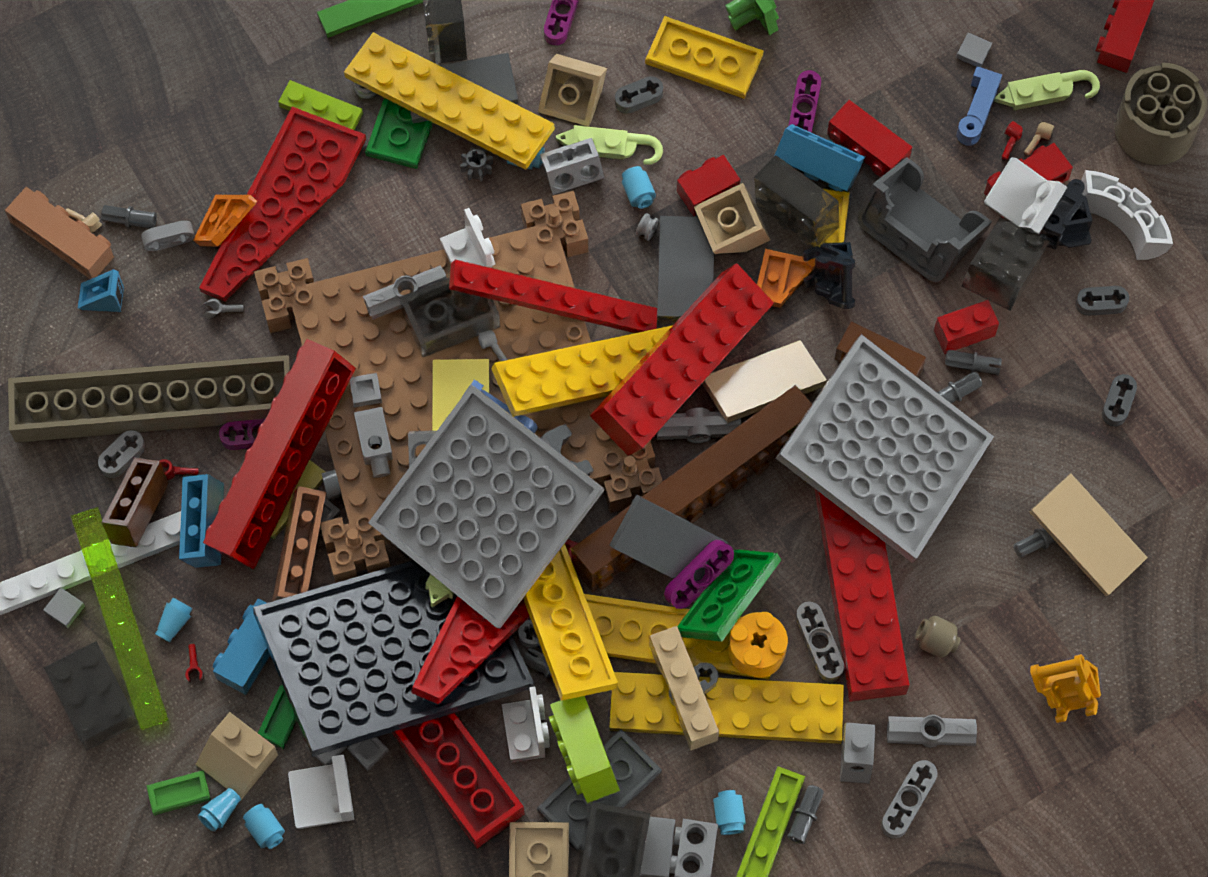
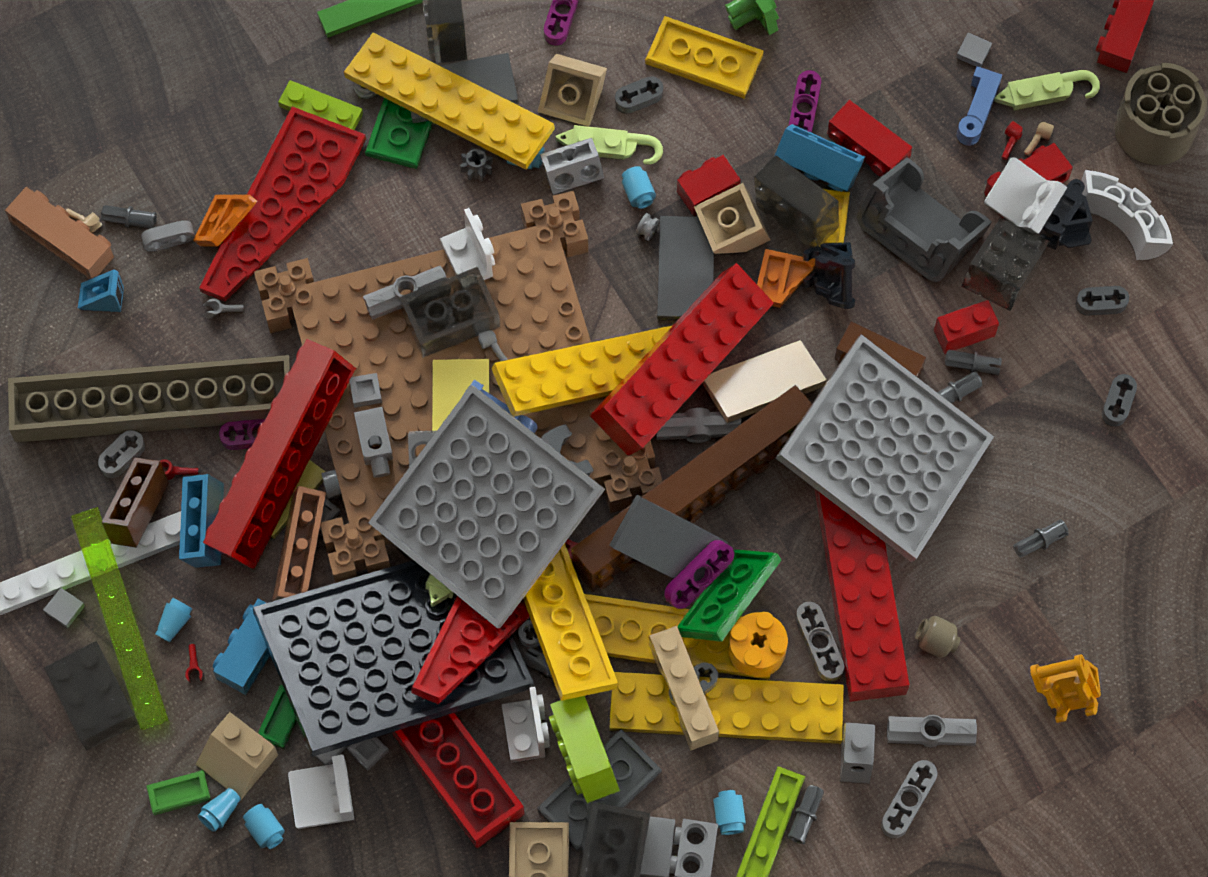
(551, 297): red plate -> none
(1088, 534): tan tile -> none

